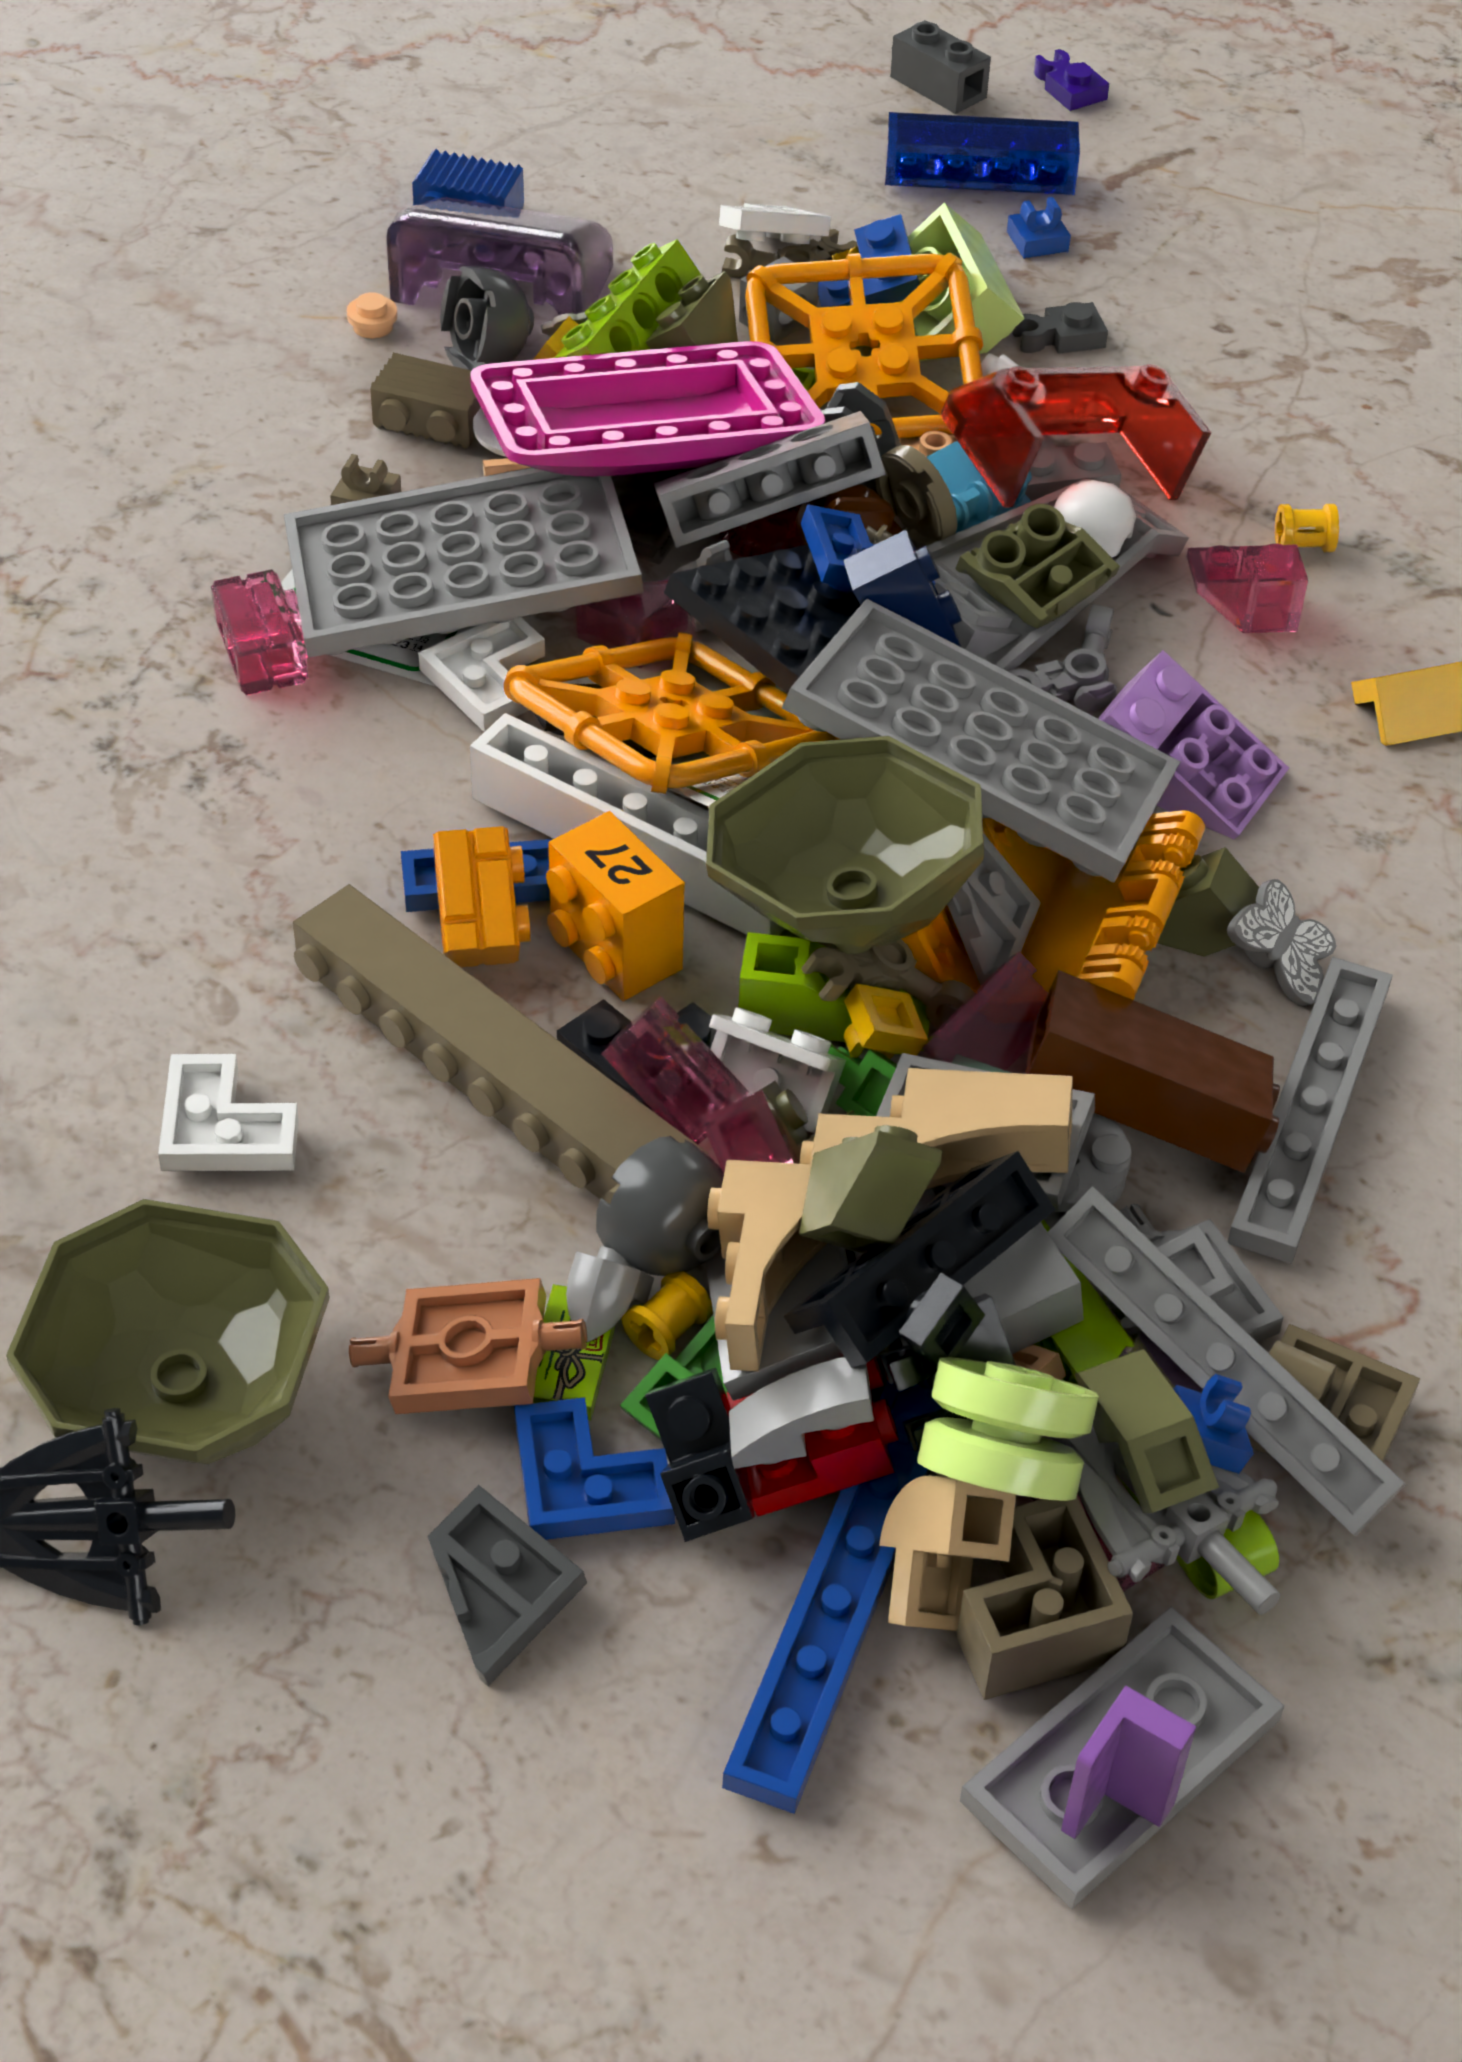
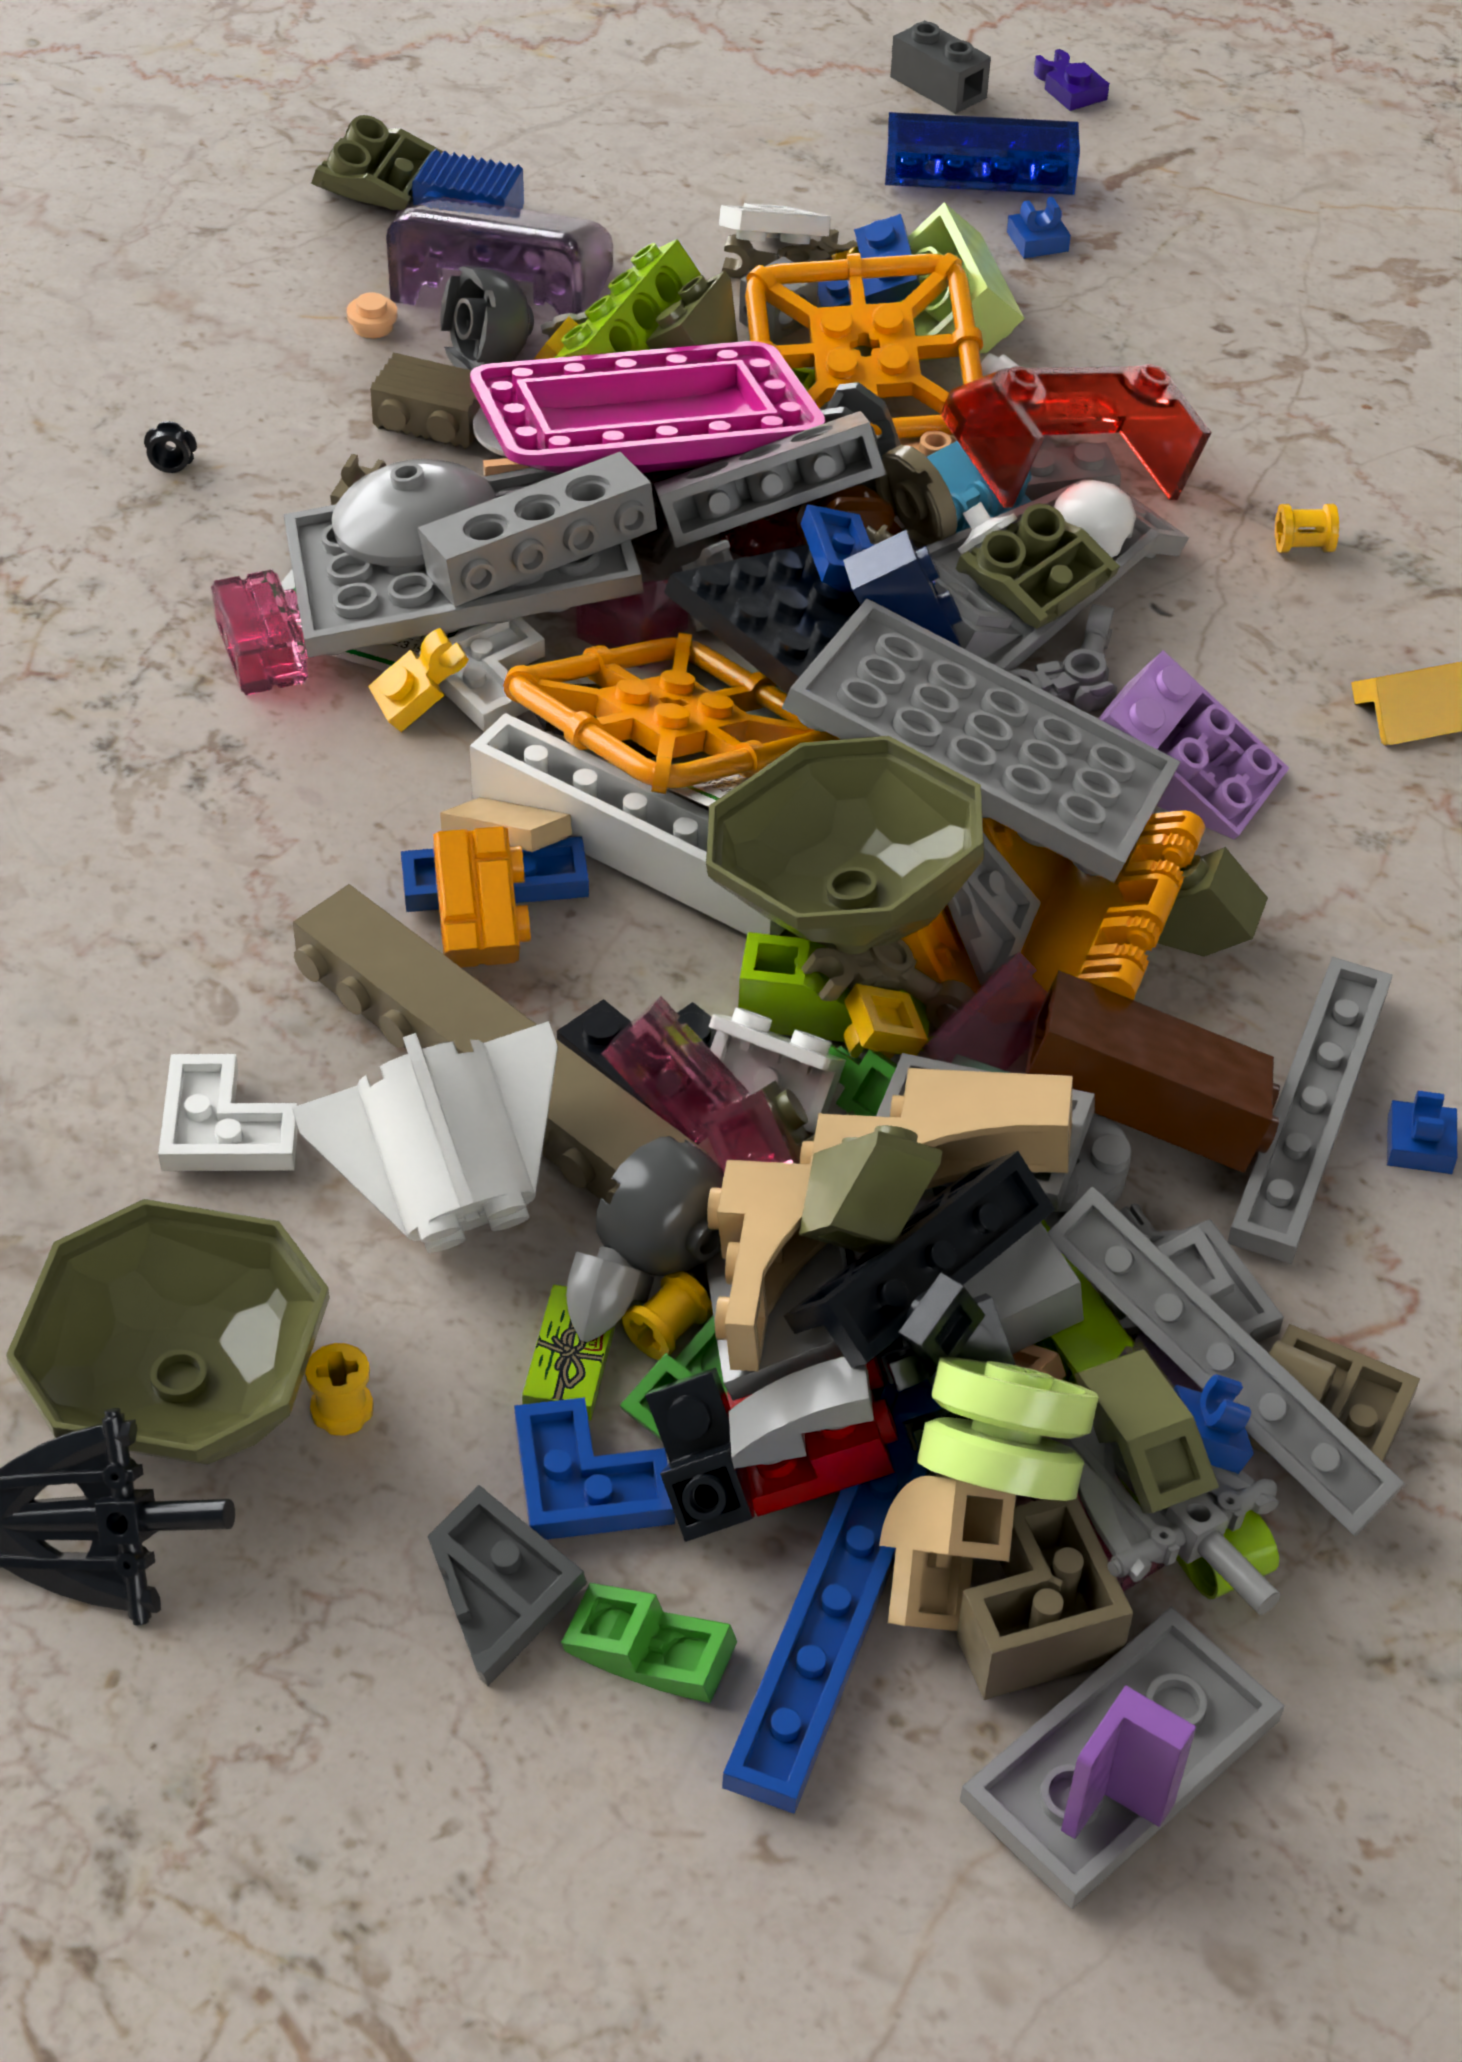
(166, 457): none -> black plate
(339, 1382): none -> yellow bush
(374, 164): none -> olive slope
(383, 509): none -> light grey dish
(413, 681): none -> yellow plate
(443, 1134): none -> white brick
(468, 1346): nougat plate -> none
(526, 825): none -> tan tile
(537, 528): none -> light grey brick
(615, 905): light orange brick -> none
(638, 1641): none -> bright green slope
(982, 525): none -> white plant
(1067, 327): dark grey plate -> none
(1252, 585): clear pink slope -> none
(1283, 941): light grey animal -> none
(1422, 1134): none -> blue tile

